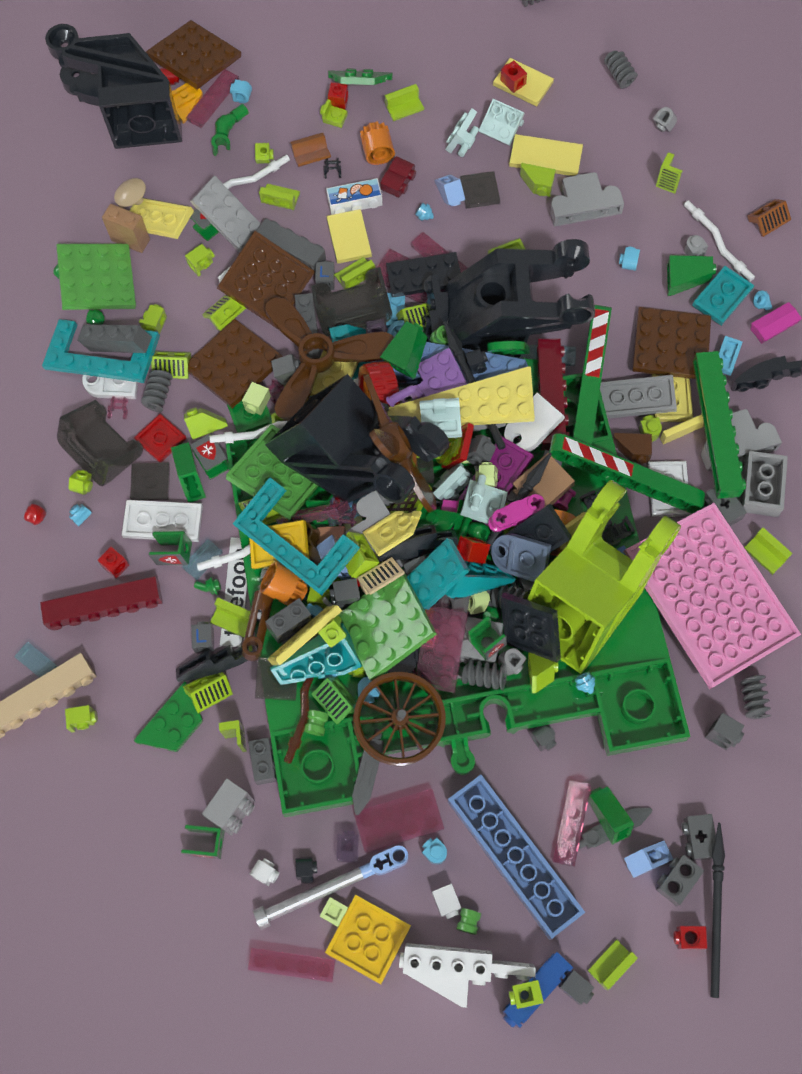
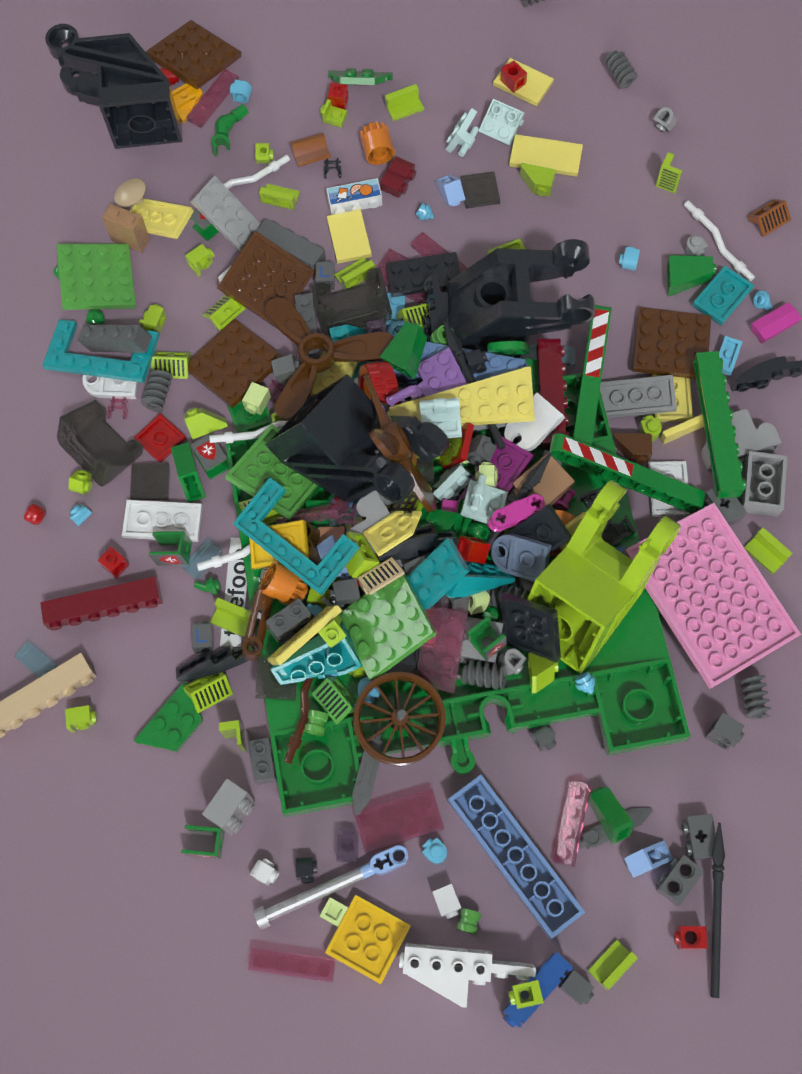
(585, 200): light grey brick -> none

